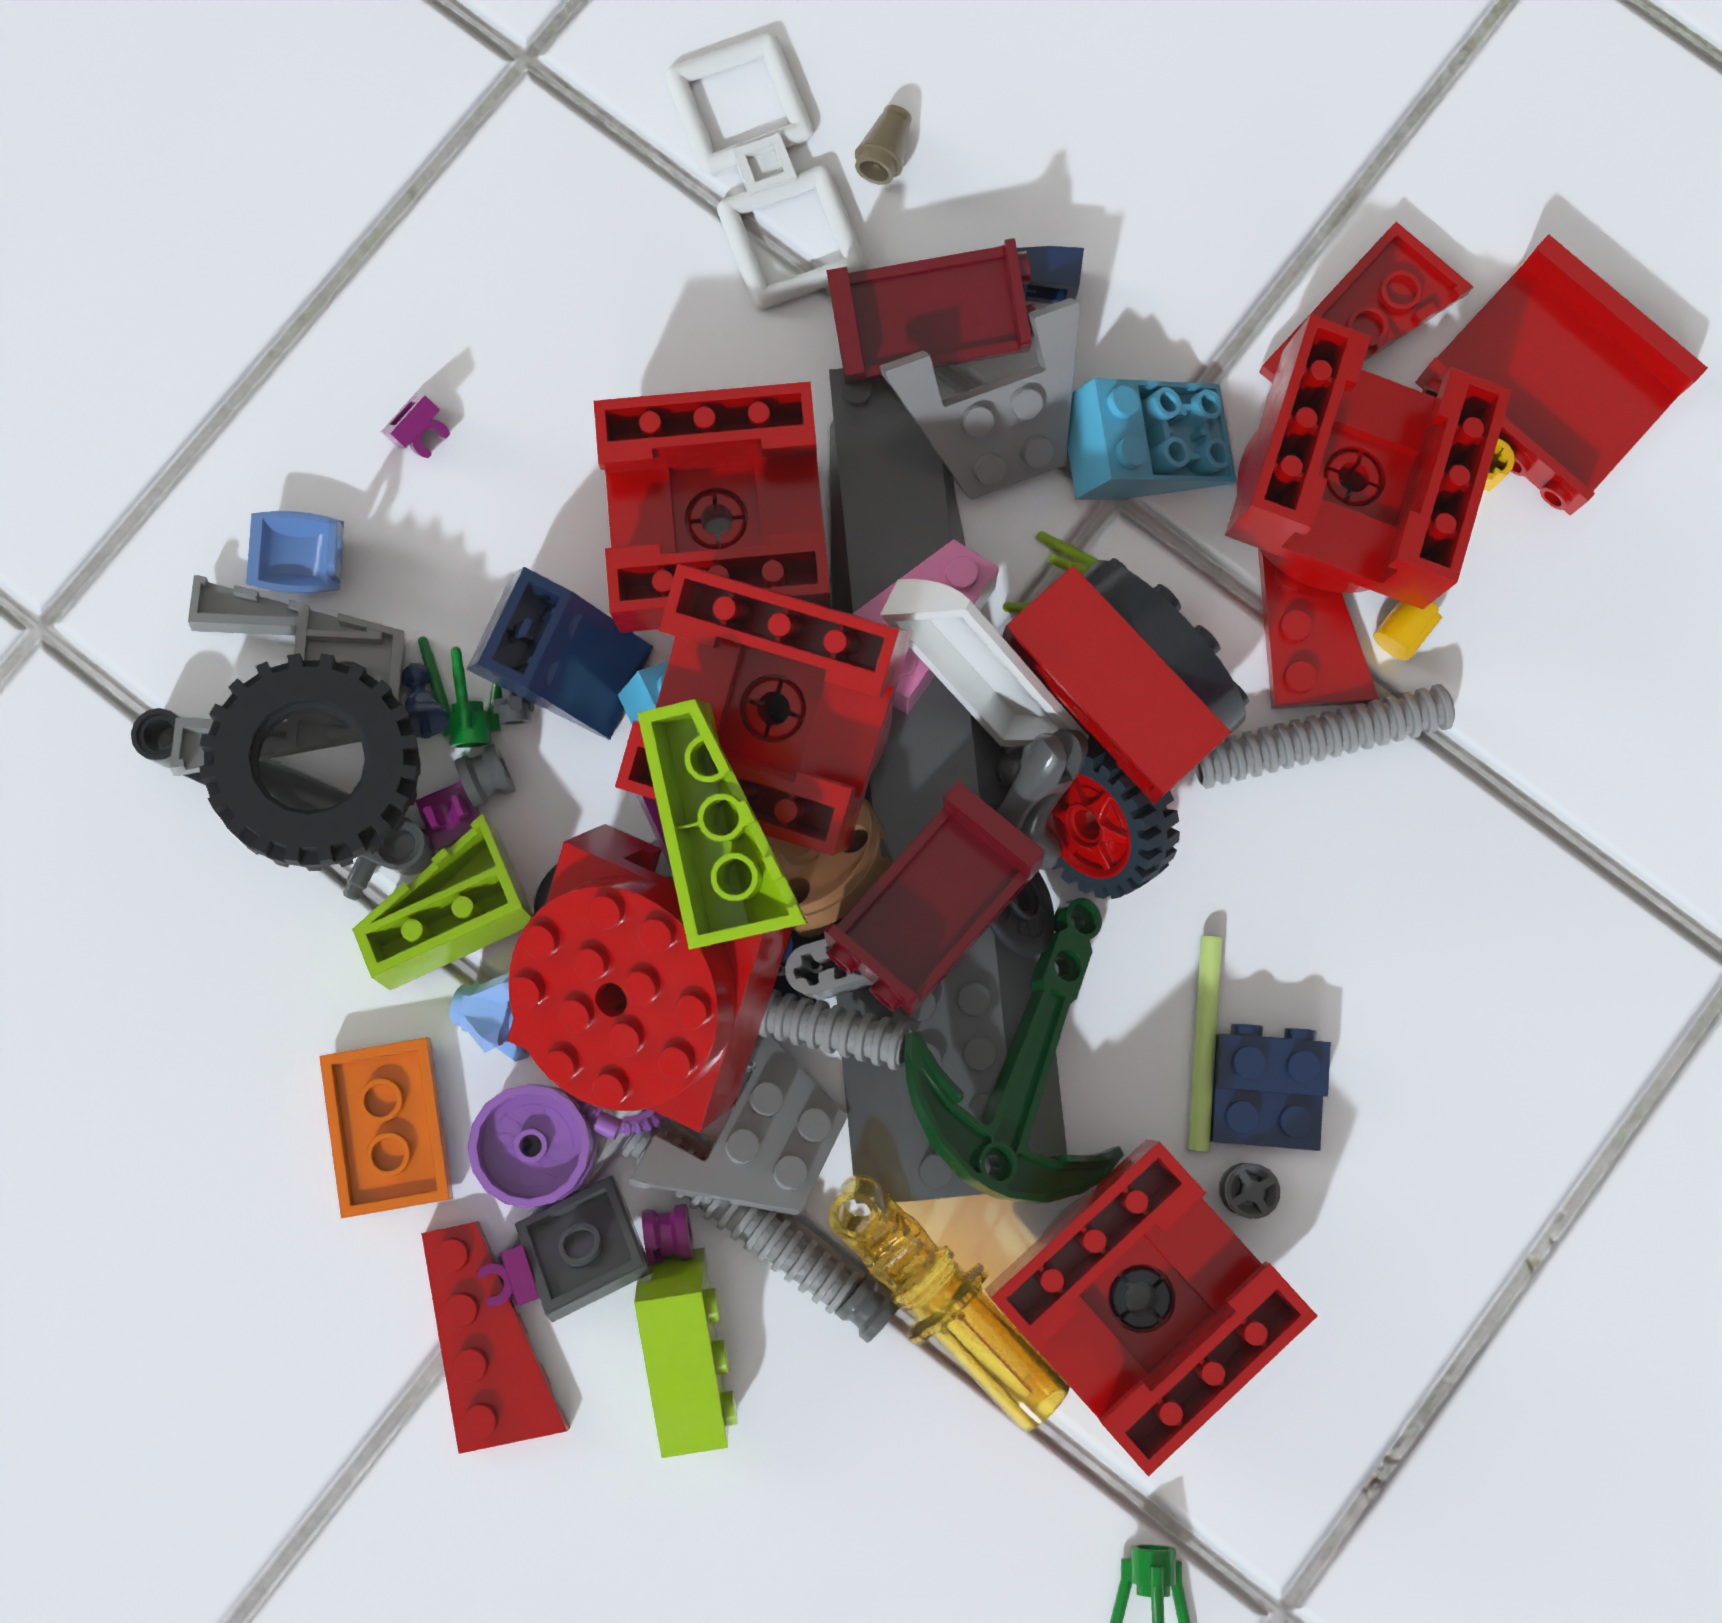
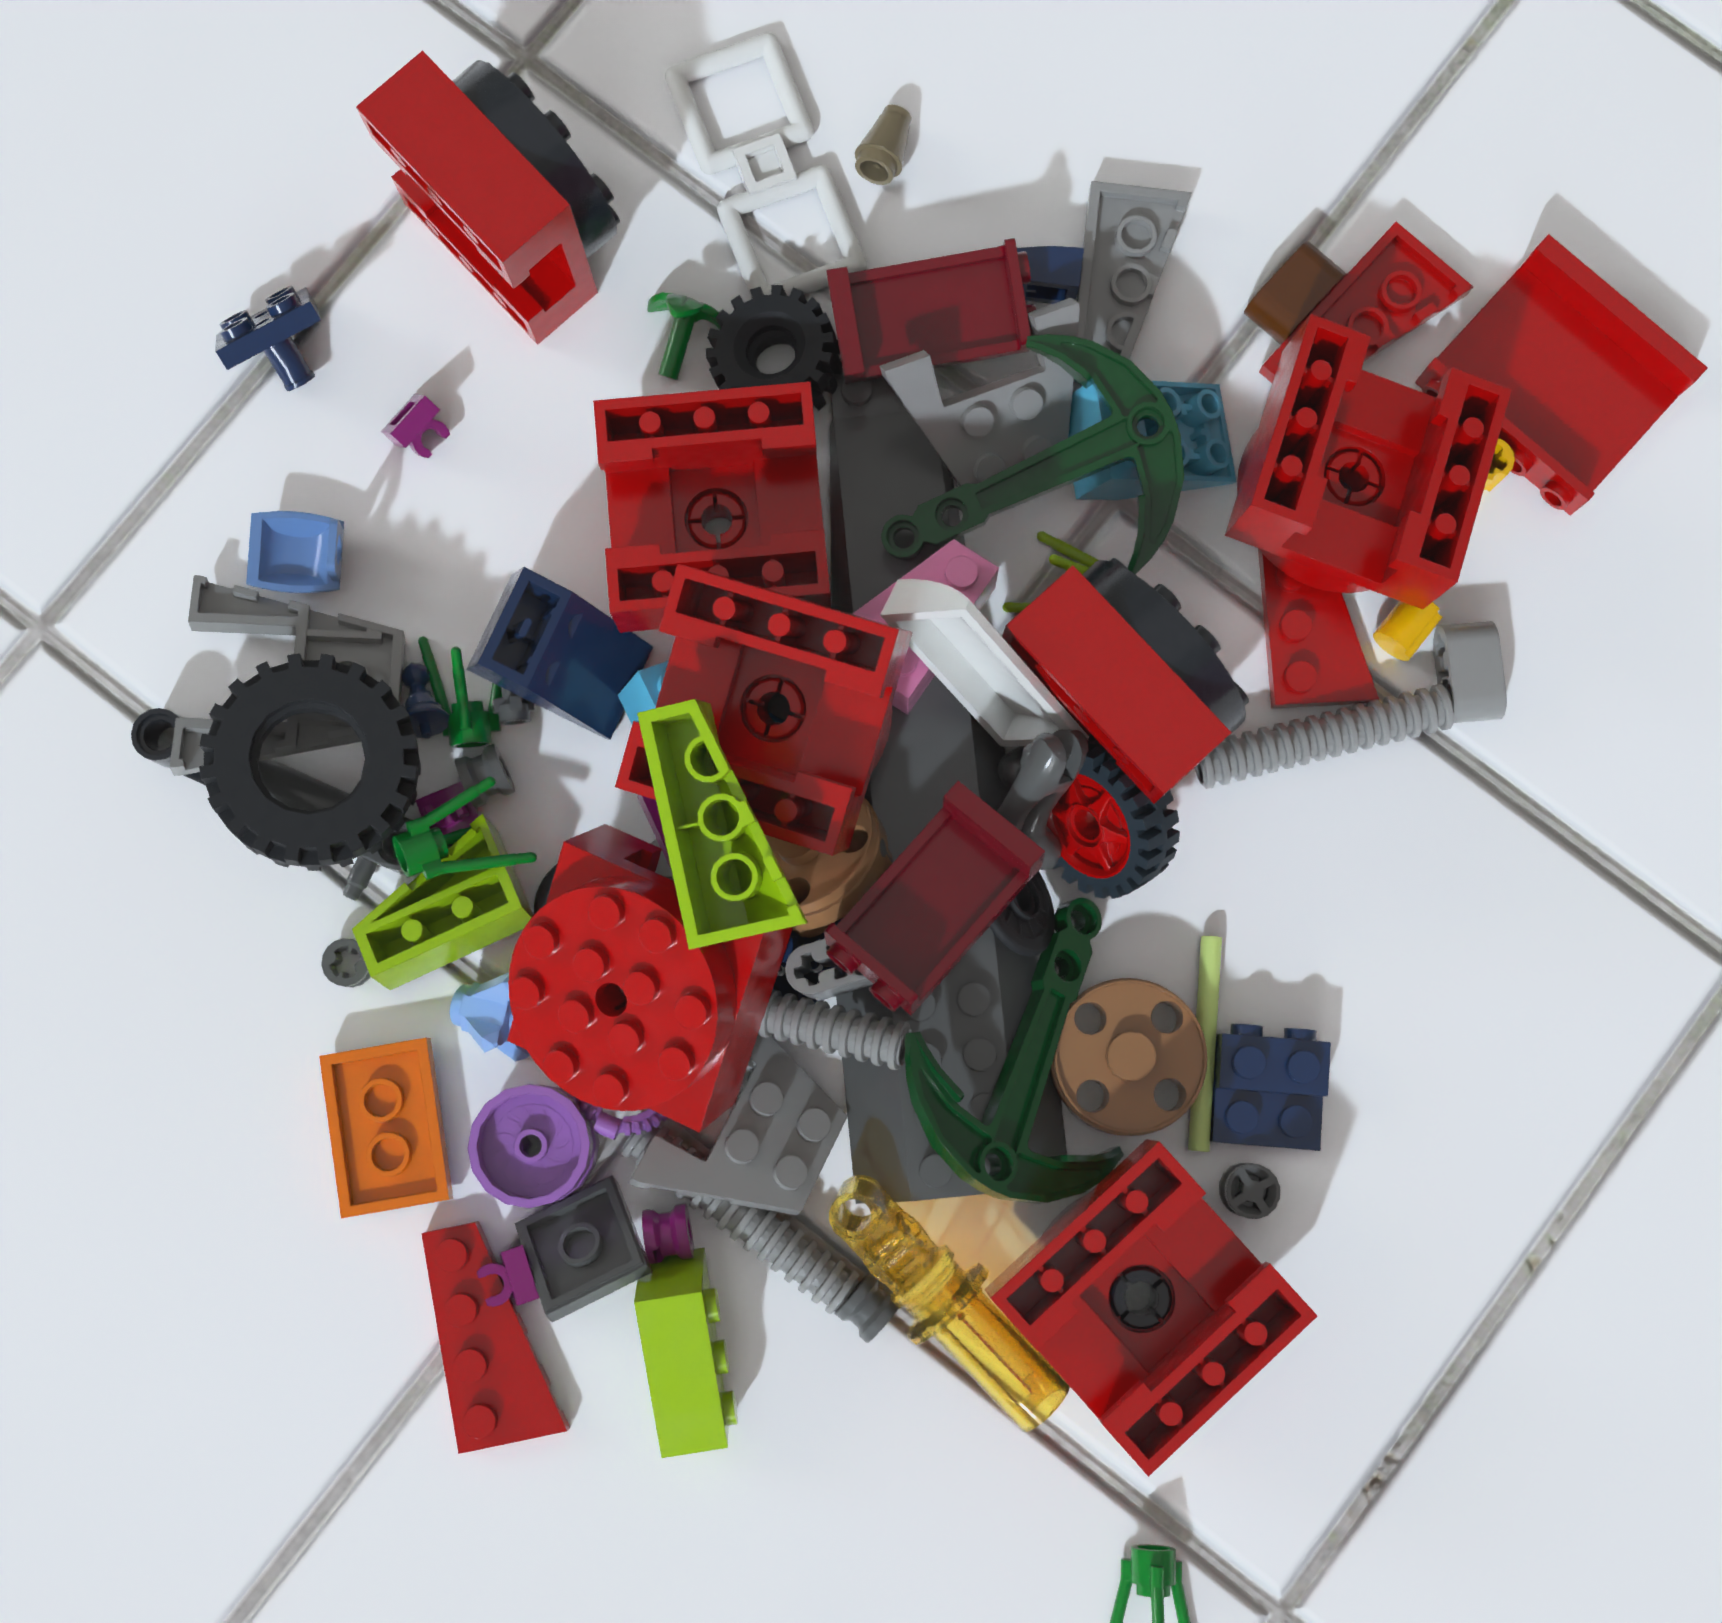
(271, 332): none -> dark blue plate
(333, 957): none -> dark grey bush
(424, 848): none -> green plant
(495, 185): none -> red piece
(685, 313): none -> green plant
(774, 321): none -> black tyre
(1105, 444): none -> dark green piece
(1123, 259): none -> light grey wing
(1130, 1057): none -> medium nougat piece
(1294, 292): none -> reddish brown beam
(1471, 670): none -> light grey beam

